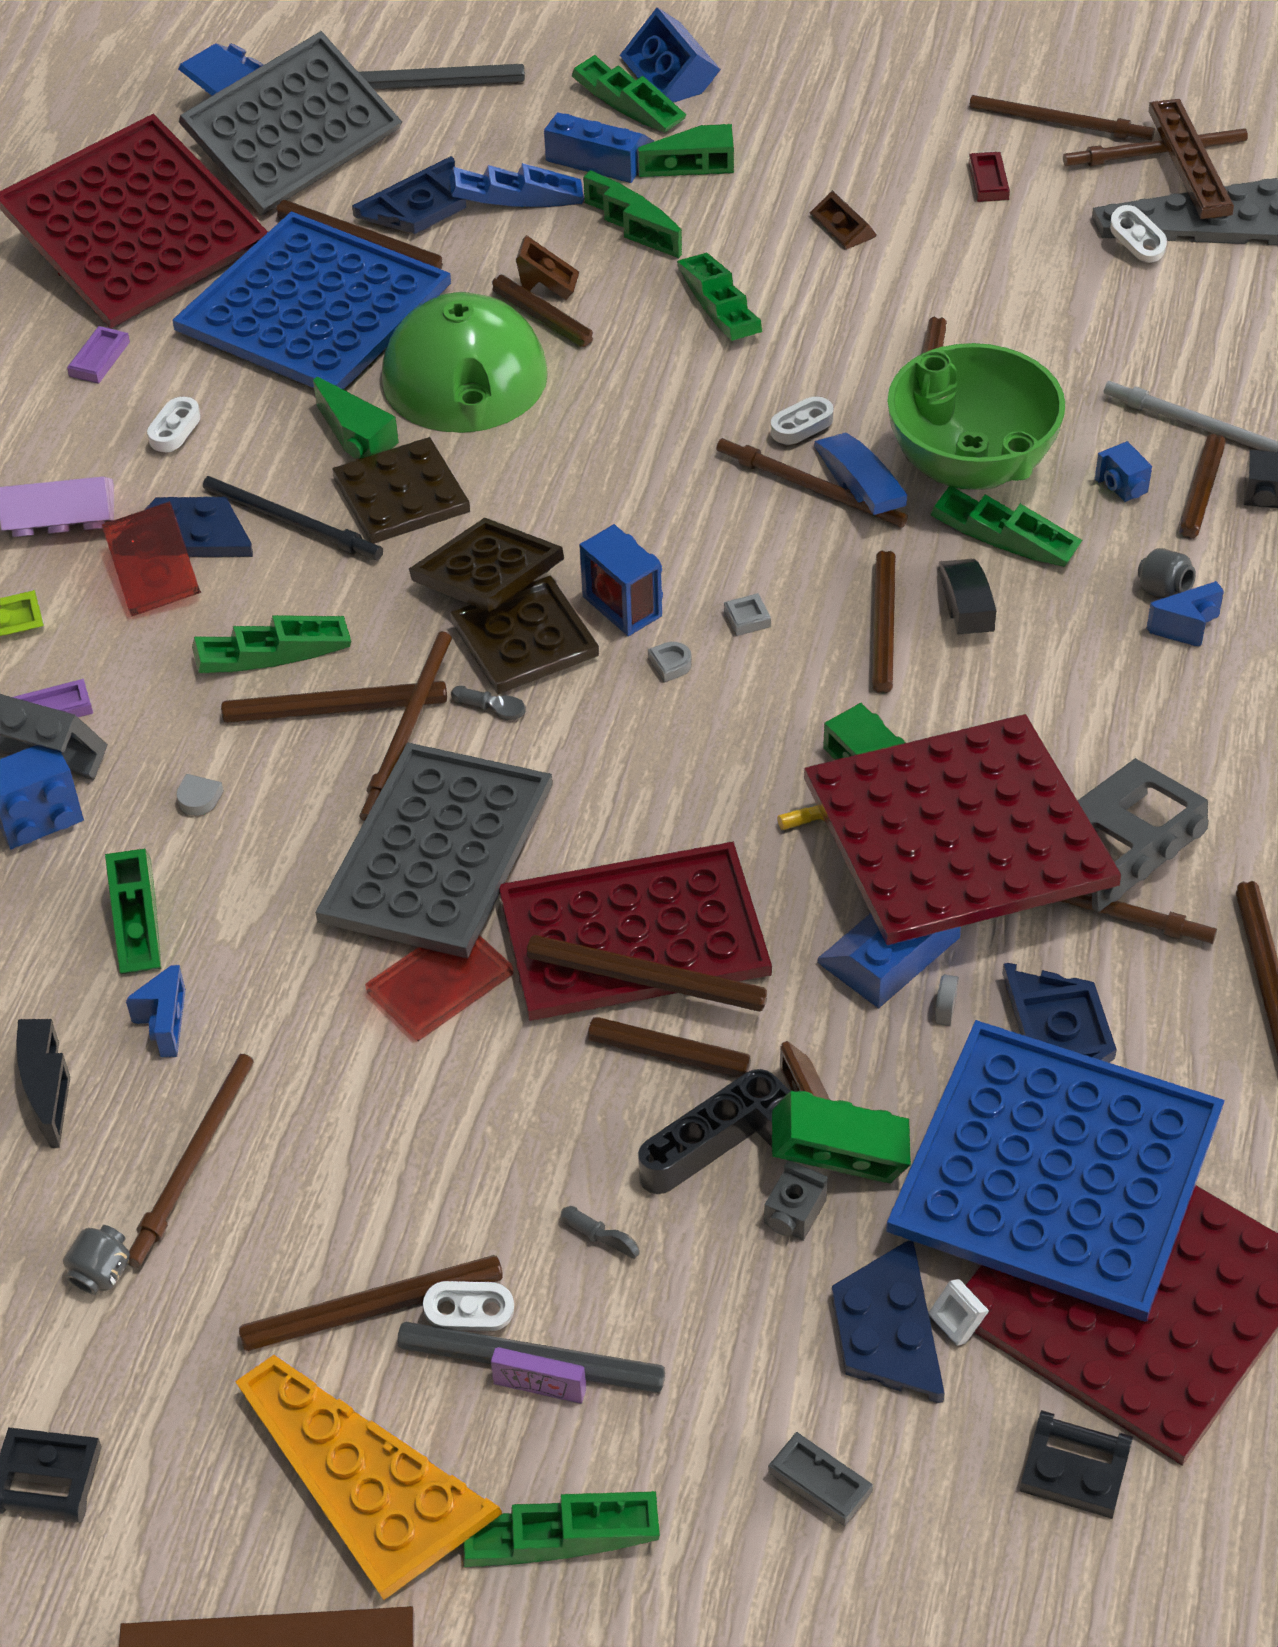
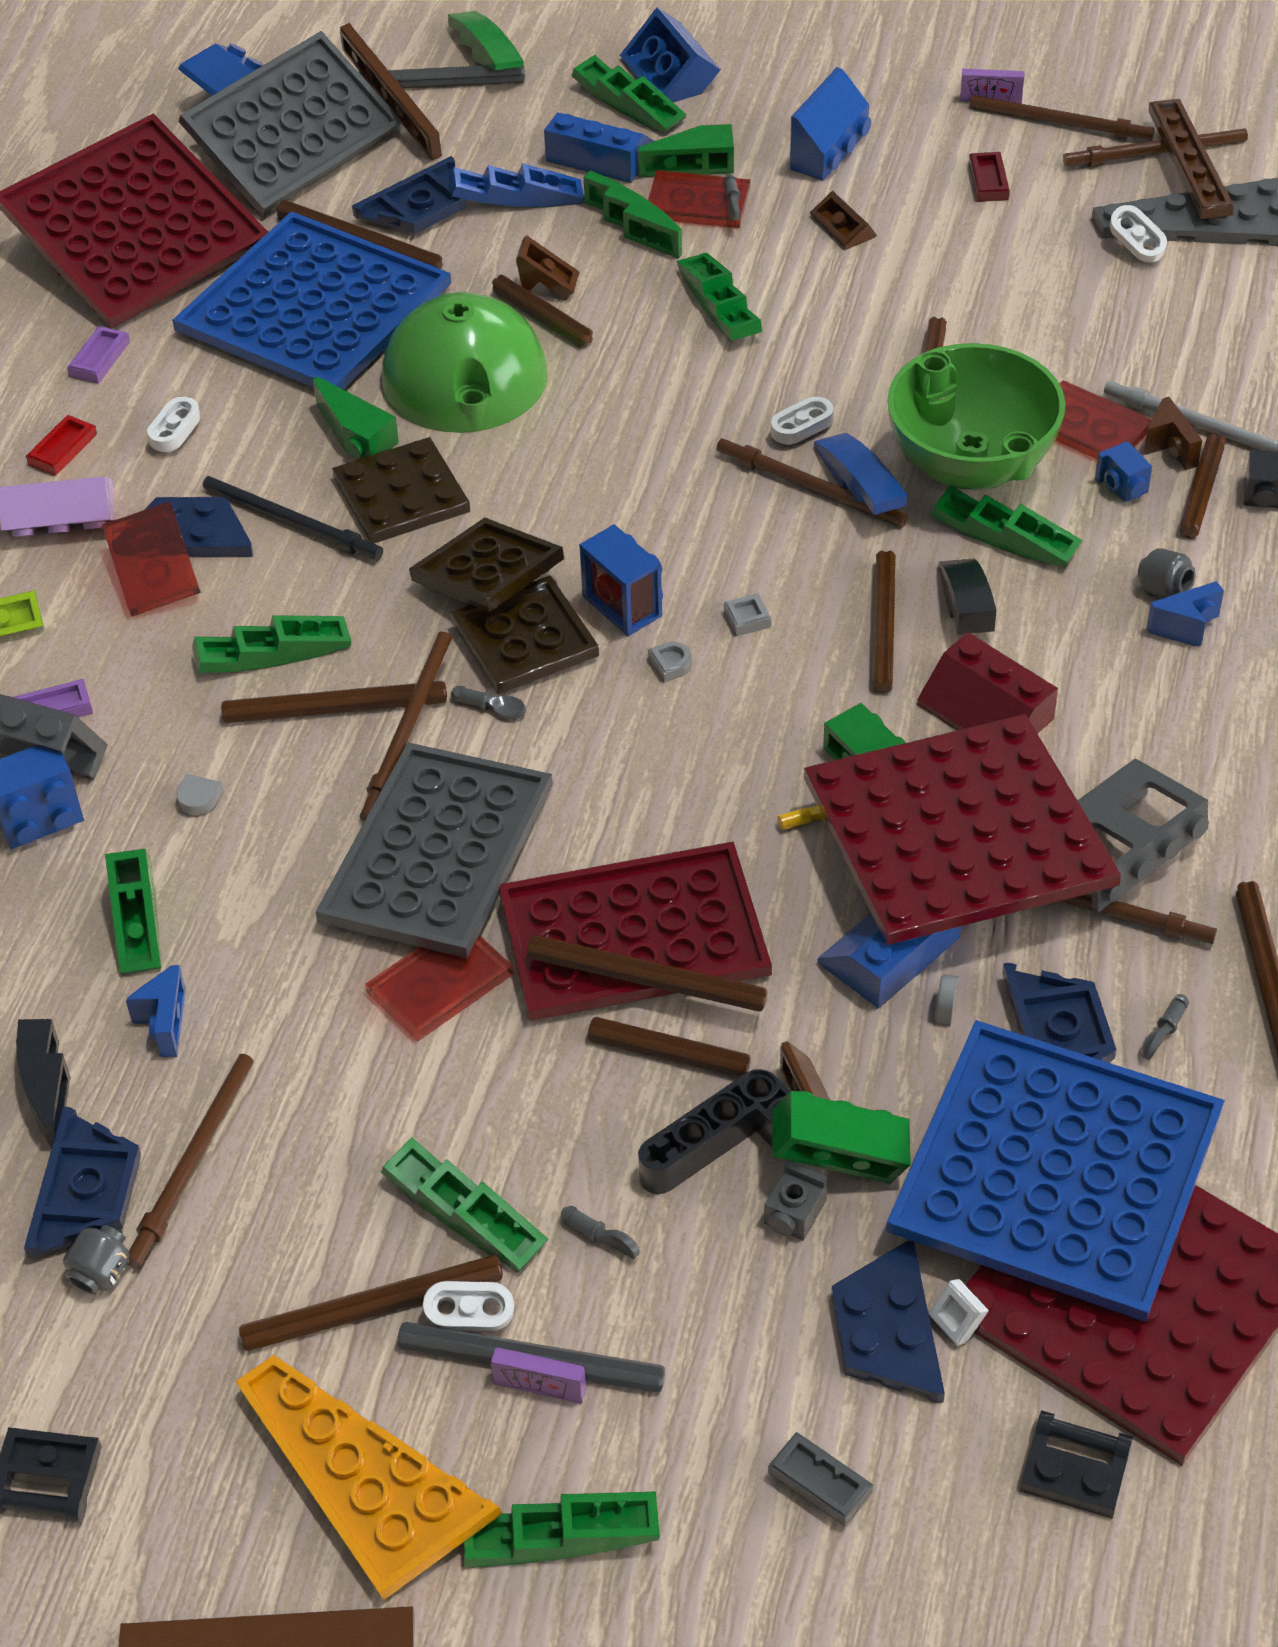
(61, 445): none -> red tile
(83, 1184): none -> dark blue wing
(390, 91): none -> reddish brown tile
(463, 1206): none -> green slope
(486, 39): none -> green slope
(696, 198): none -> clear red tile
(732, 196): none -> dark grey piece
(828, 126): none -> blue slope
(982, 685): none -> dark red slope
(992, 84): none -> medium lavender tile
(1097, 423): none -> clear red tile
(1167, 1025): none -> dark grey piece
(1173, 431): none -> reddish brown slope

